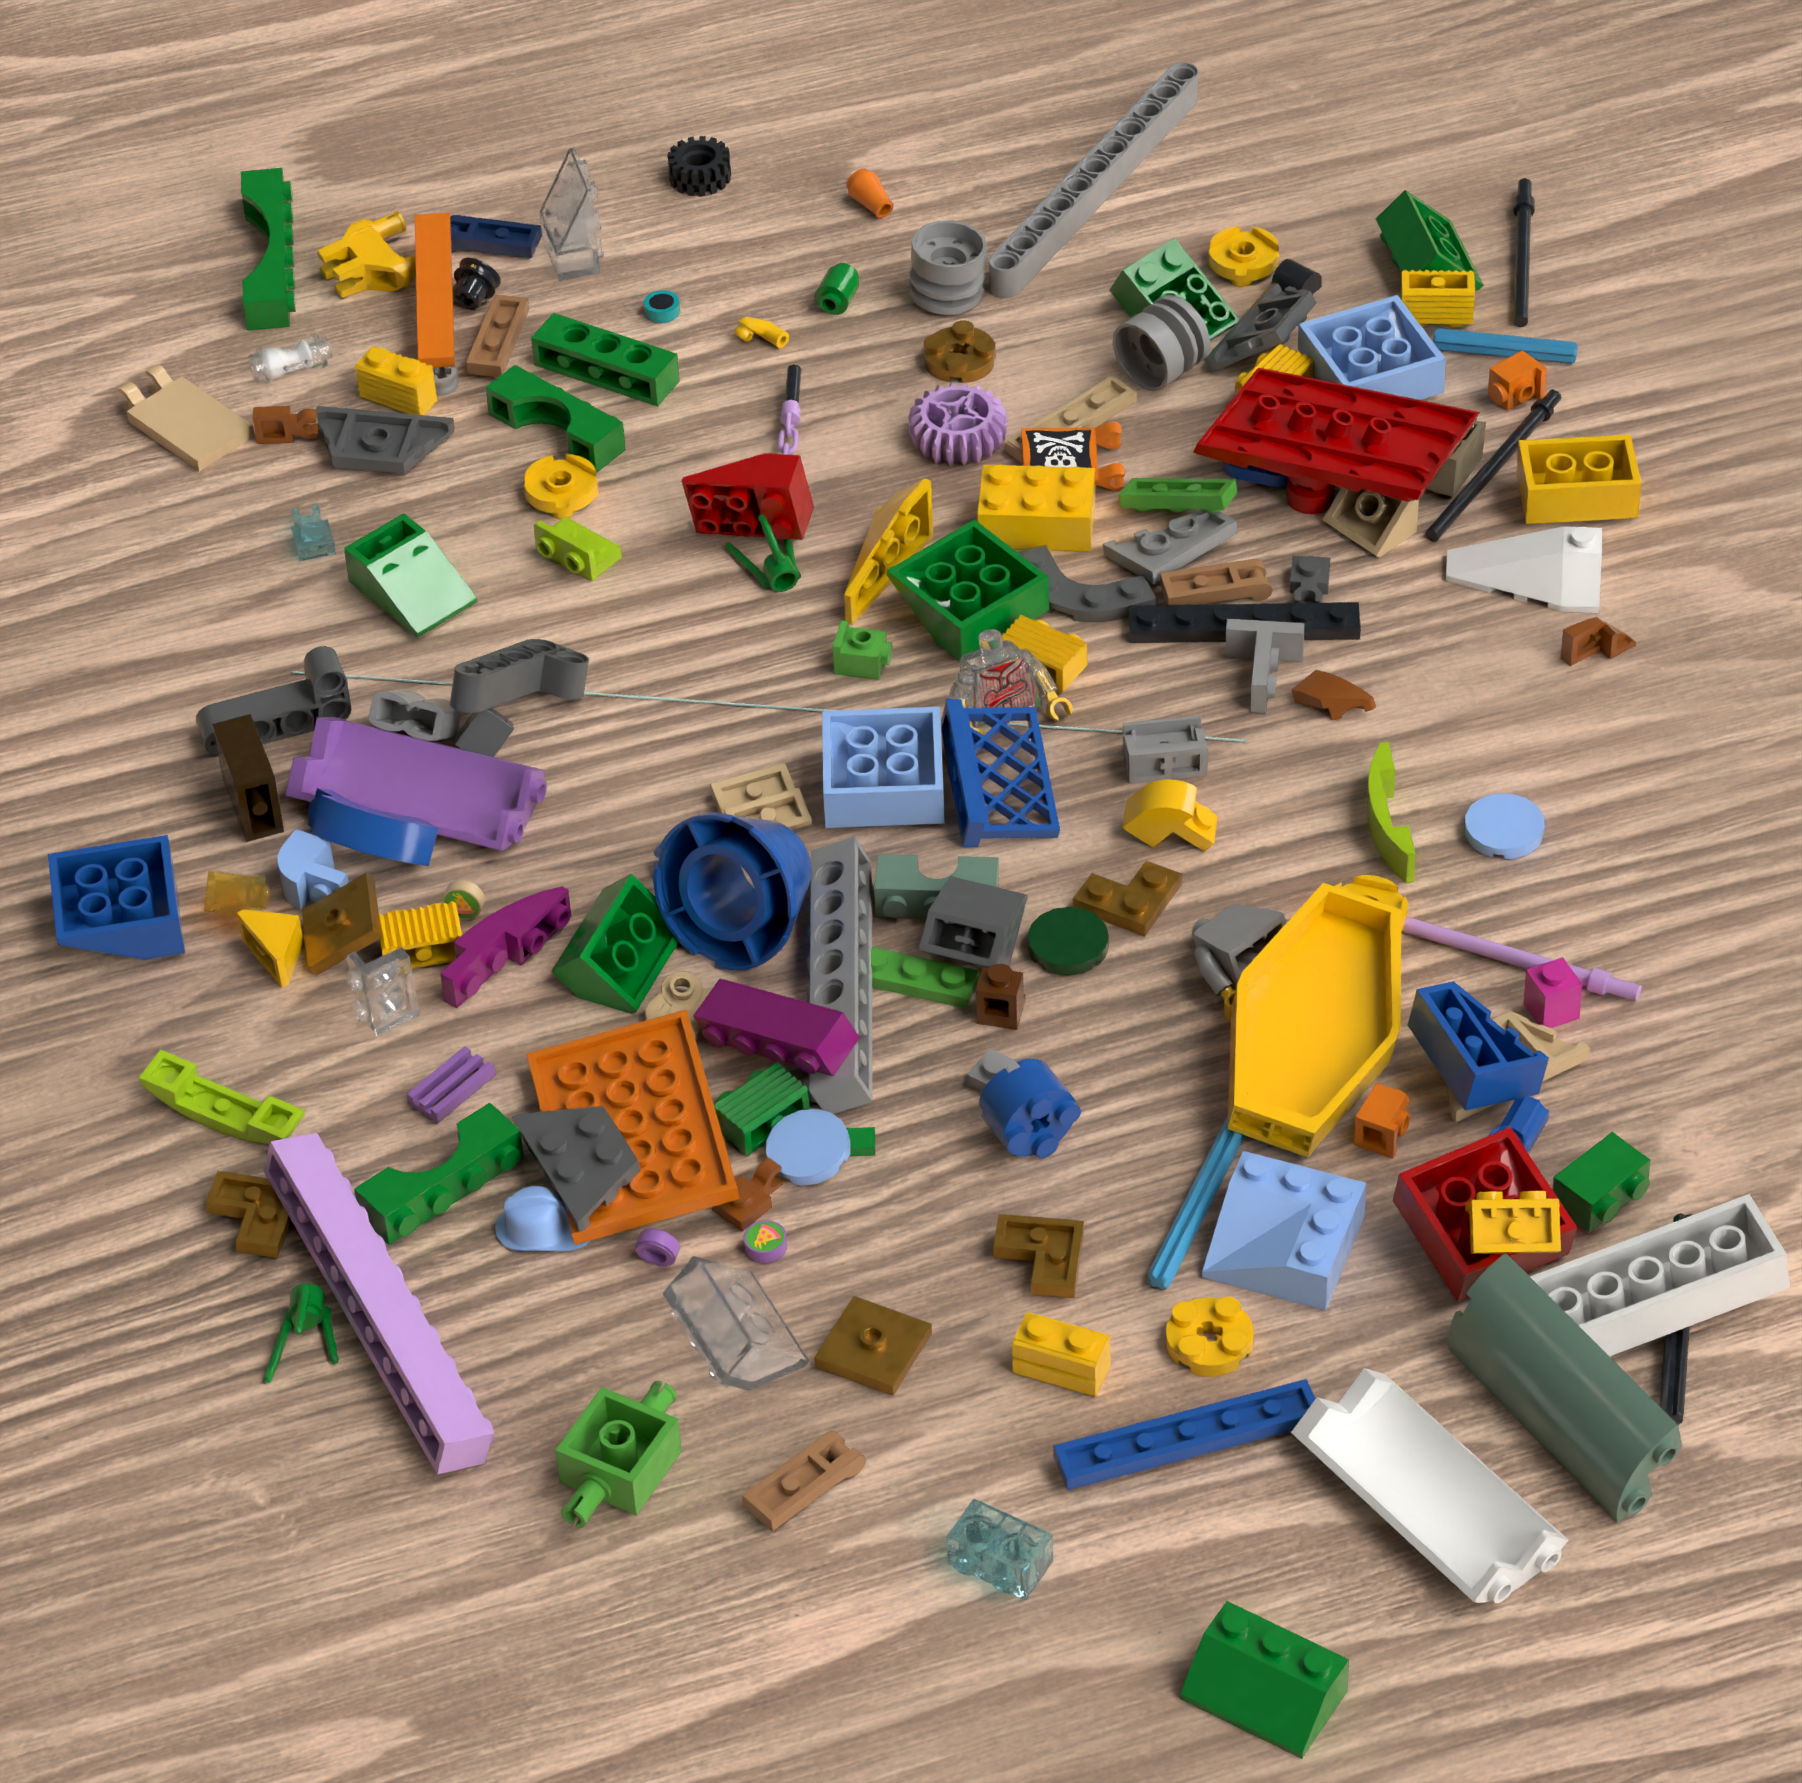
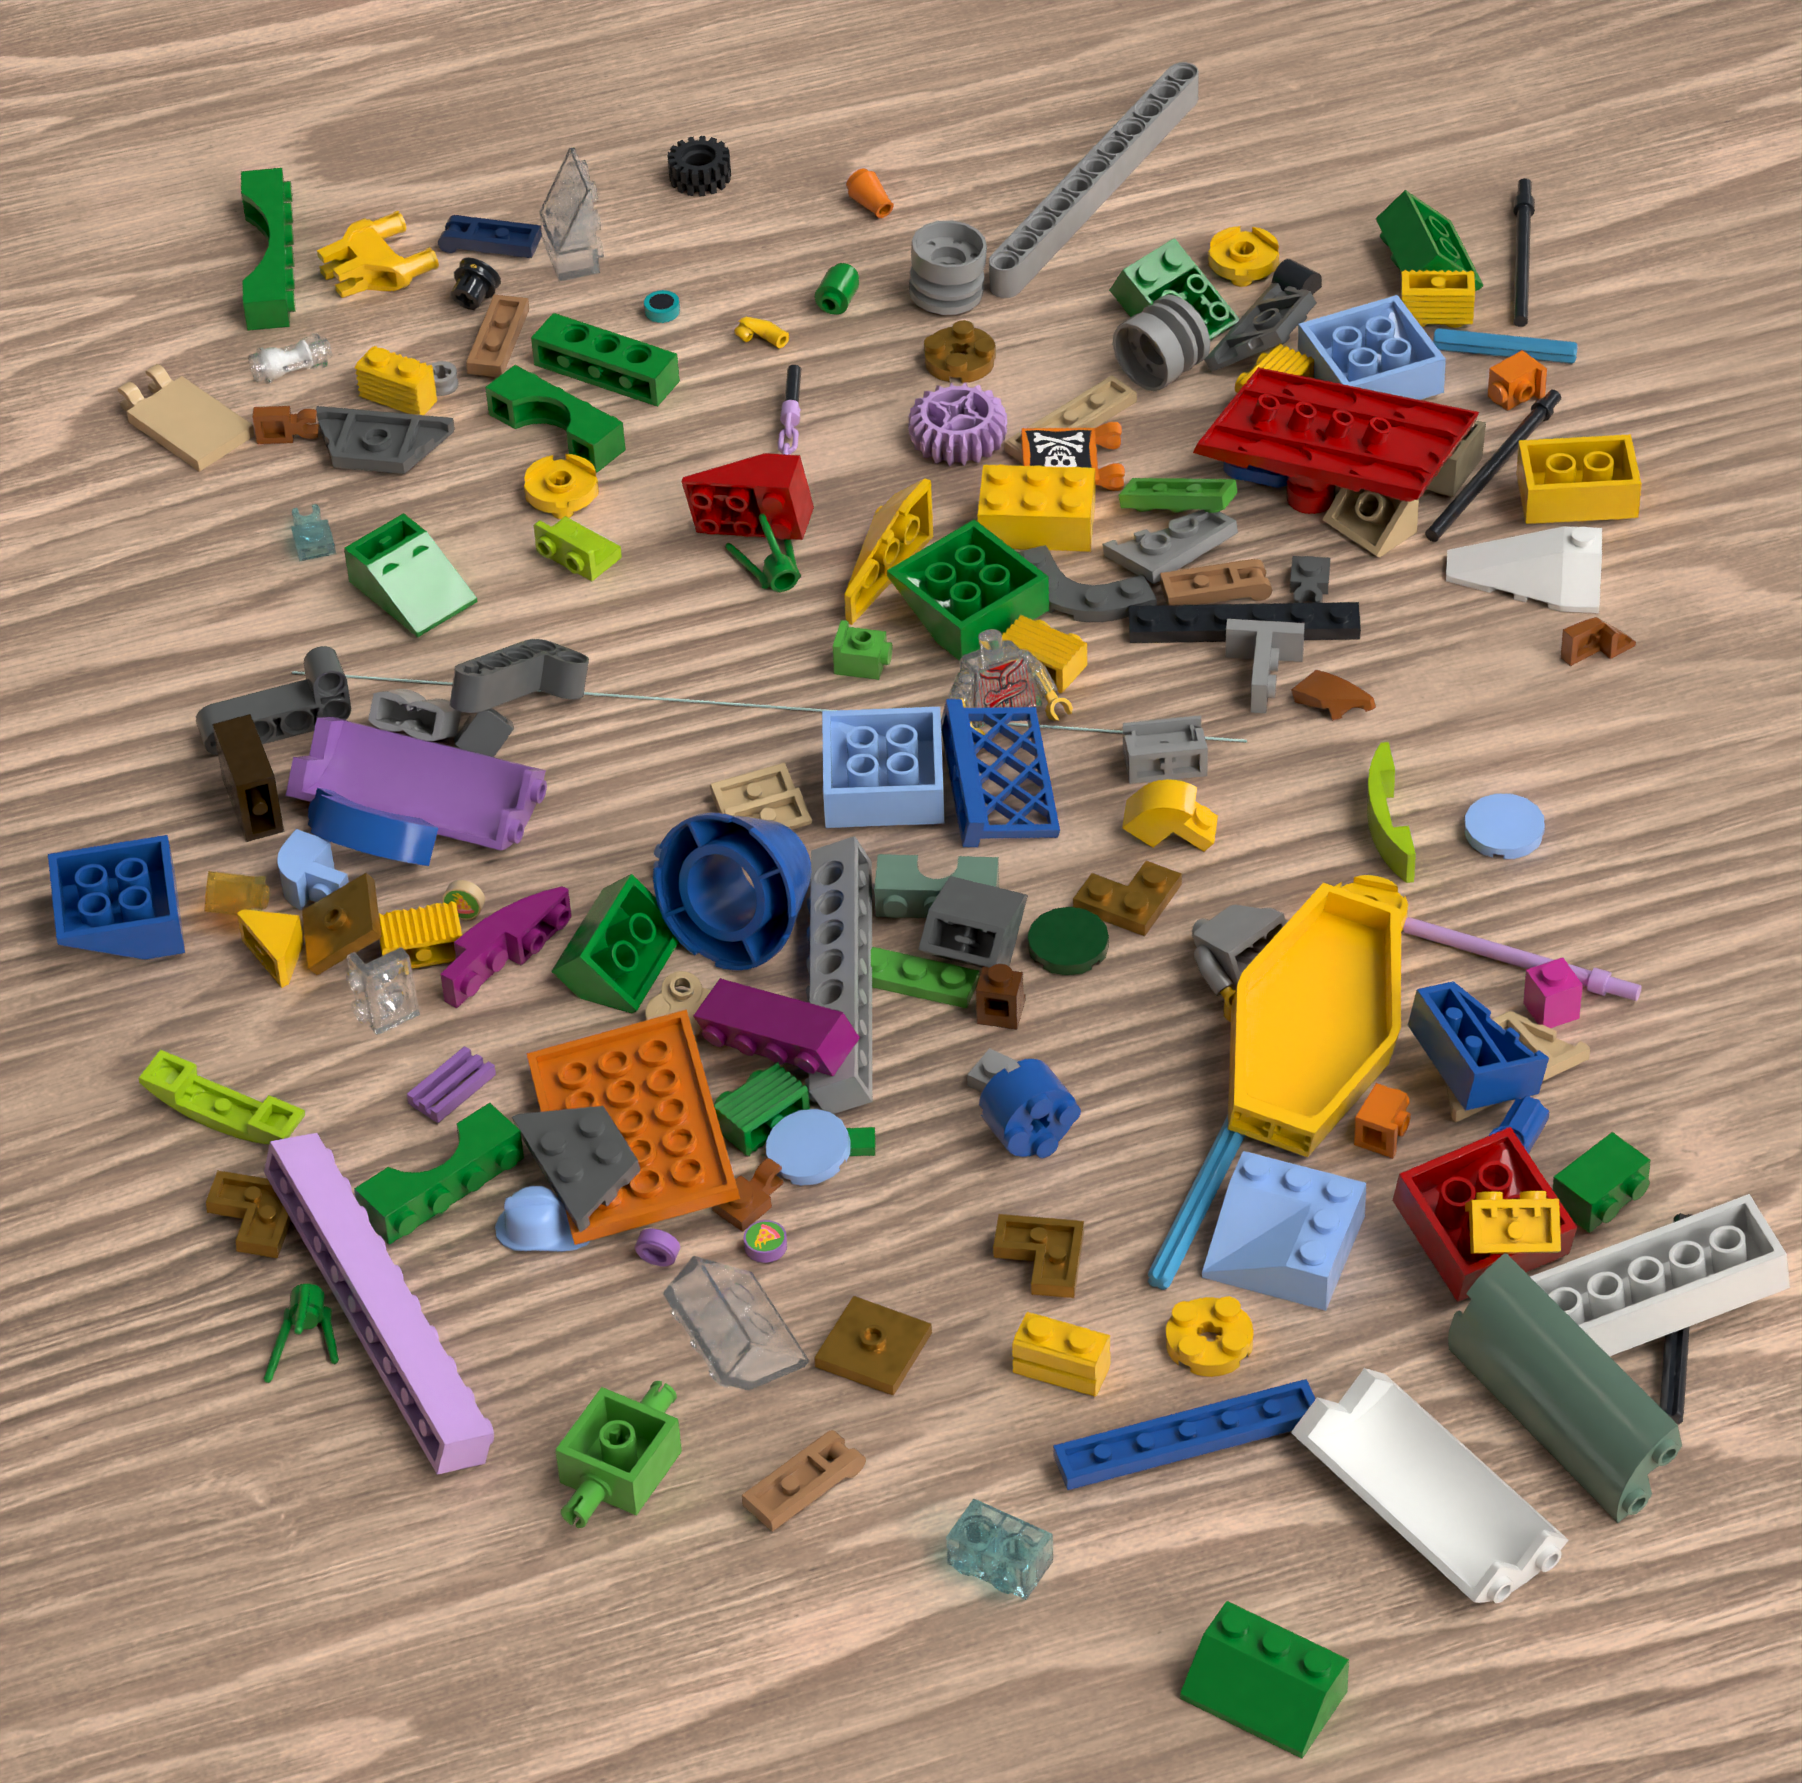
(434, 289): orange tile -> none

